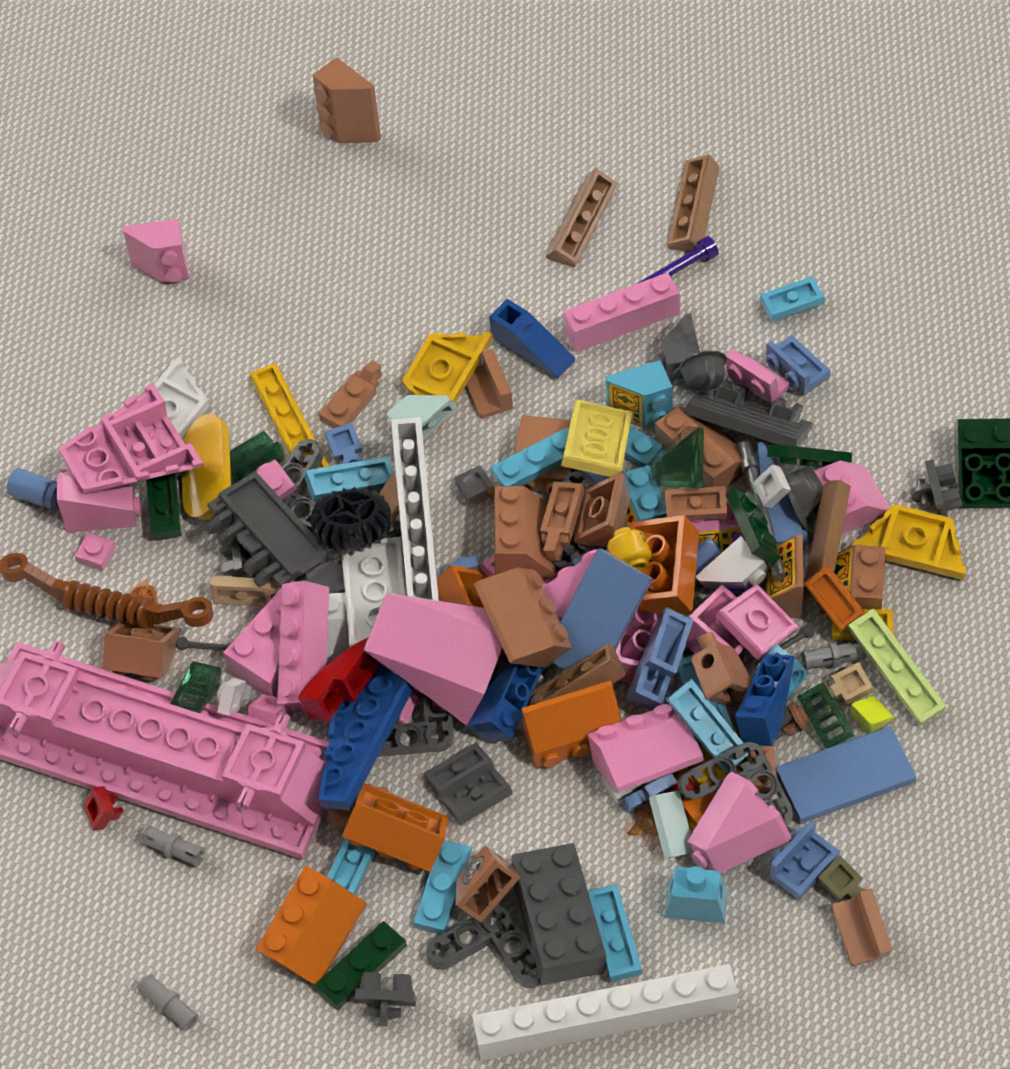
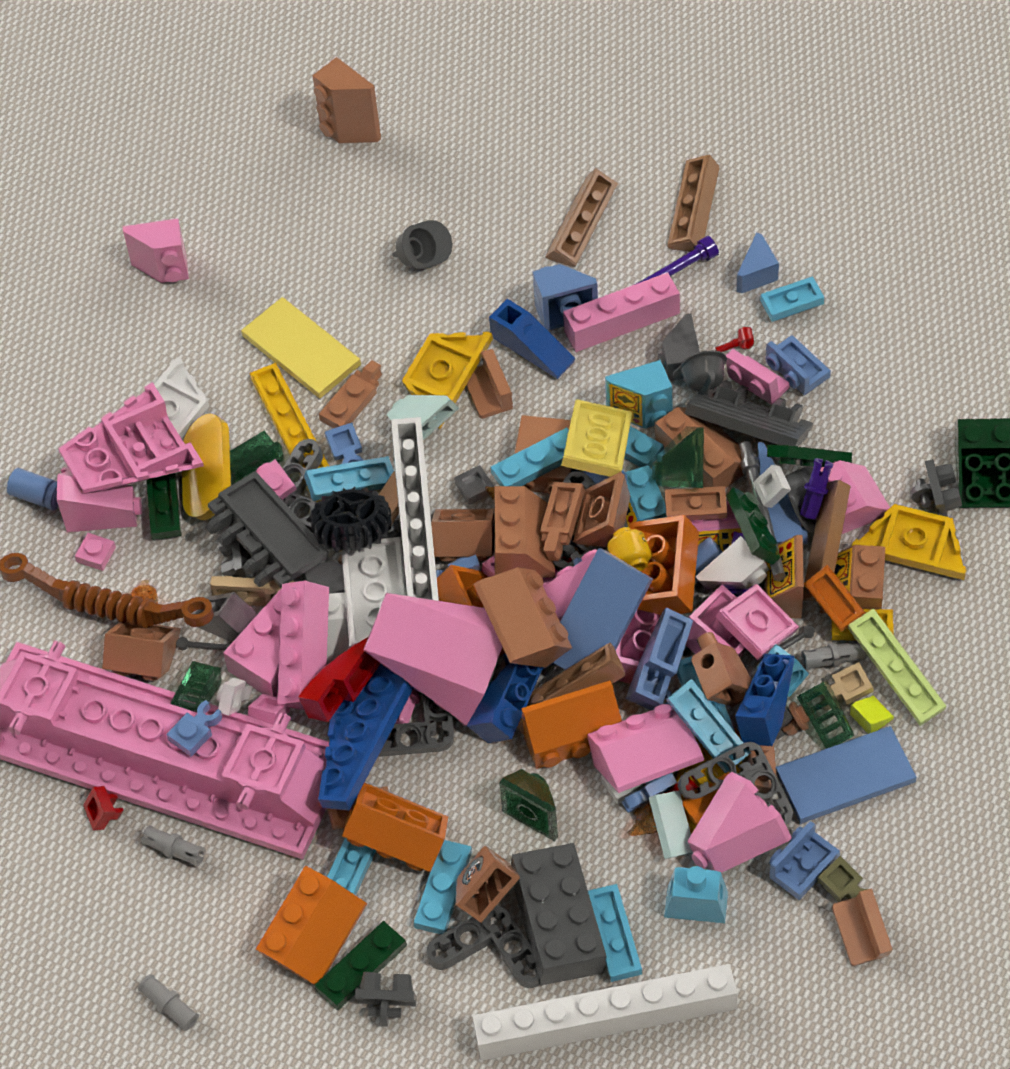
(192, 731): none -> medium blue plate
(229, 617): none -> flat silver slope
(301, 347): none -> light yellow tile
(424, 245): none -> dark grey piece
(463, 533): none -> nougat slope
(468, 783): dark grey slope -> none
(530, 802): none -> clear green slope
(558, 290): none -> medium blue slope
(744, 341): none -> red hand
(758, 267): none -> medium blue slope
(816, 489): none -> dark purple axle

